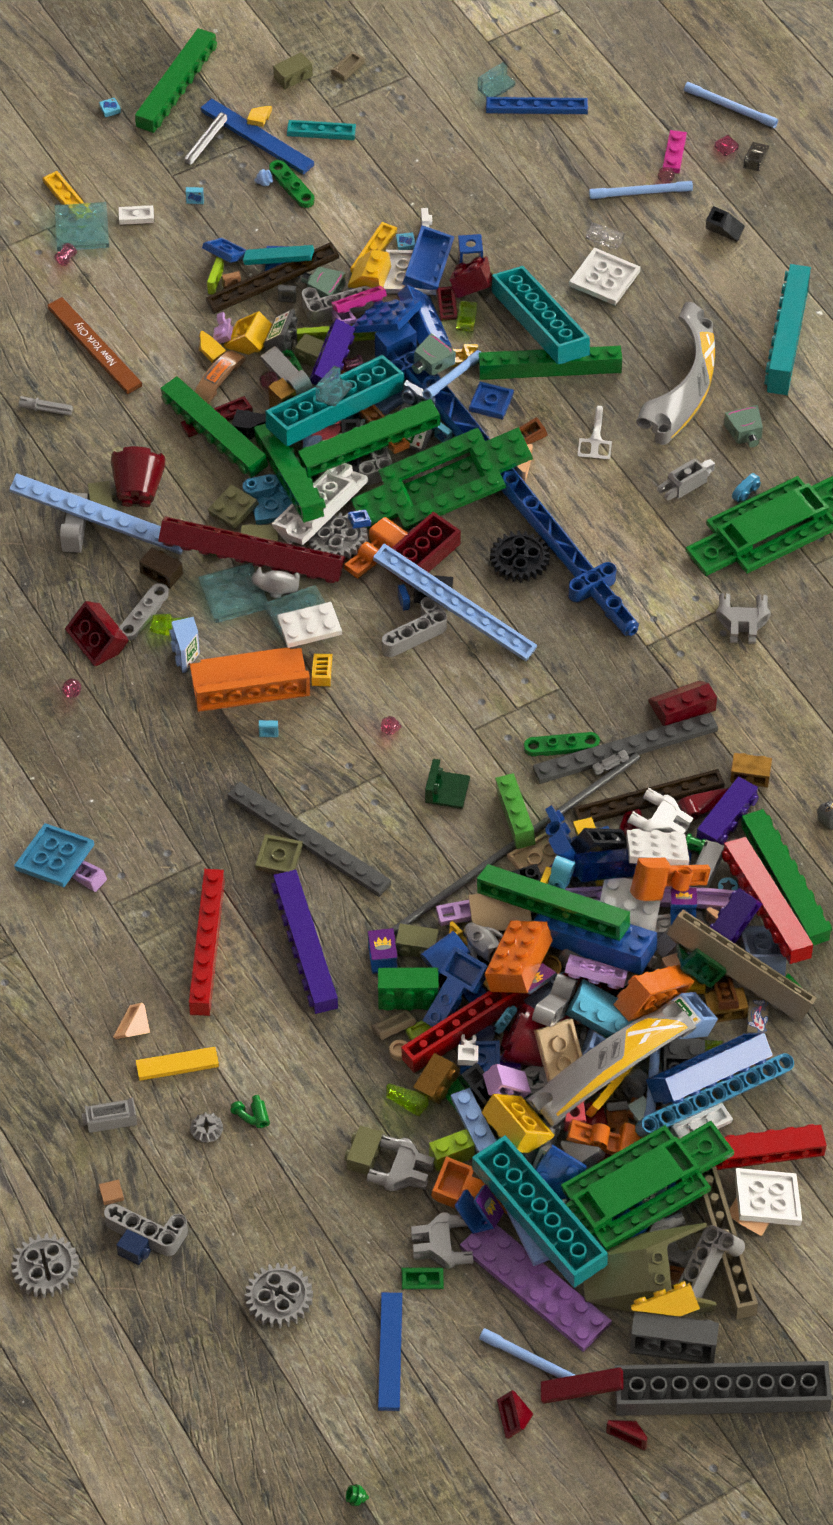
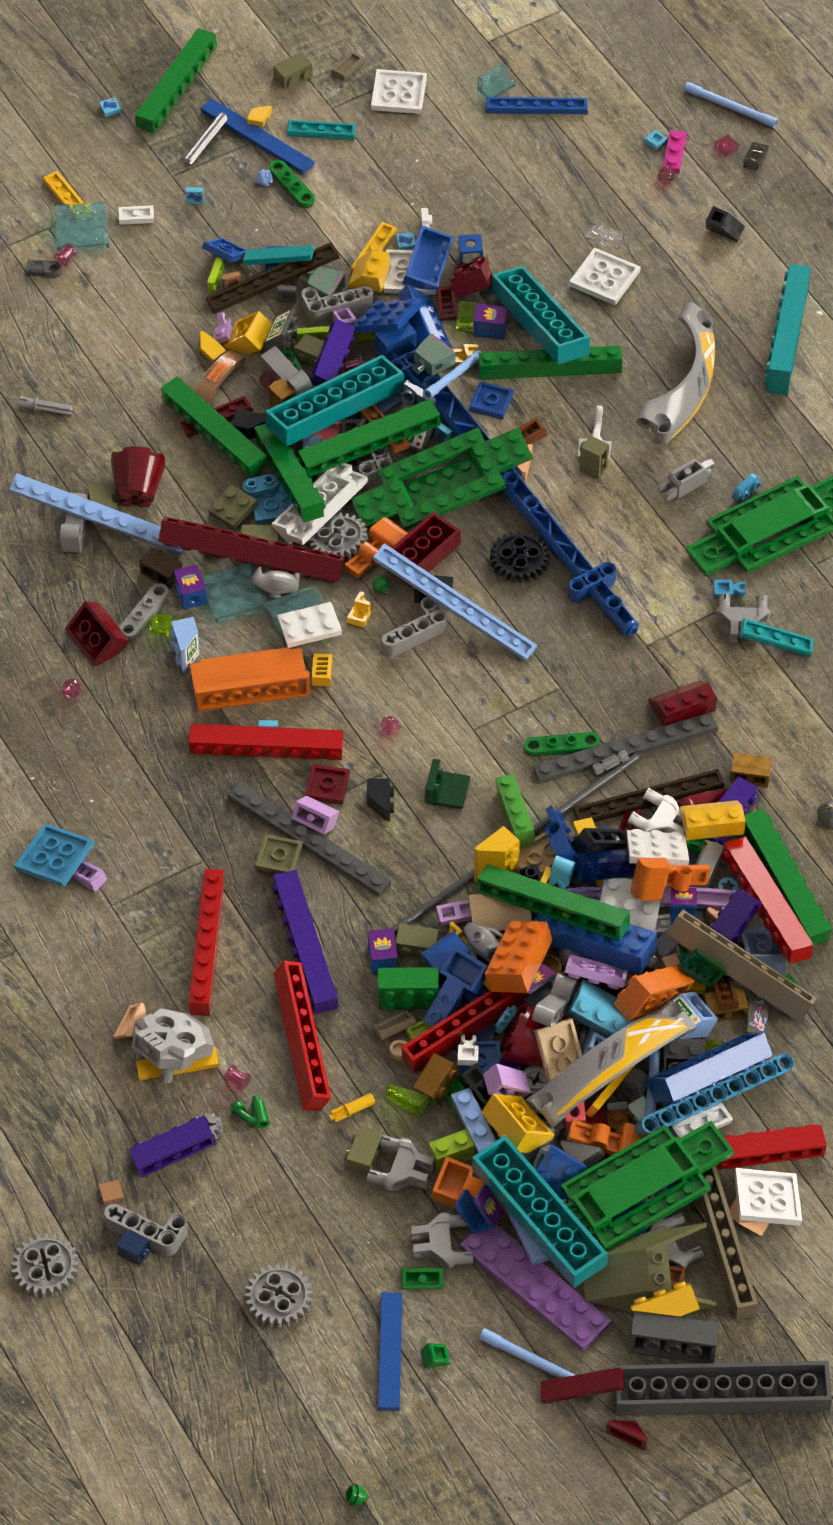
(43, 267): none -> dark grey piece
(94, 345): dark orange tile -> none
(110, 1115): light grey window -> none
(170, 1041): none -> light grey brick
(172, 1146): none -> dark purple brick
(190, 587): none -> piece
(237, 1077): none -> clear pink bush
(266, 741): none -> red brick
(302, 1036): none -> red brick
(315, 814): none -> lavender brick
(327, 784): none -> dark red plate
(332, 387): clear light blue panel -> none
(350, 1108): none -> yellow piece
(359, 300): dark pink plate -> none
(359, 519): blue tile -> none
(360, 612): none -> yellow slope
(379, 796): none -> black slope
(380, 585): none -> green plate
(399, 91): none -> white plate
(403, 597): blue tile -> none
(435, 1355): none -> green slope
(490, 321): none -> piece
(497, 850): none -> yellow slope
(513, 1413): dark red slope -> none
(594, 457): none -> olive brick
(599, 193): light blue piece -> none
(655, 140): none -> medium azure tile
(713, 820): none -> yellow slope
(713, 1249): light grey beam -> none
(727, 586): none -> dark azure plate
(744, 425): sand green torso -> none
(776, 637): none -> teal tile

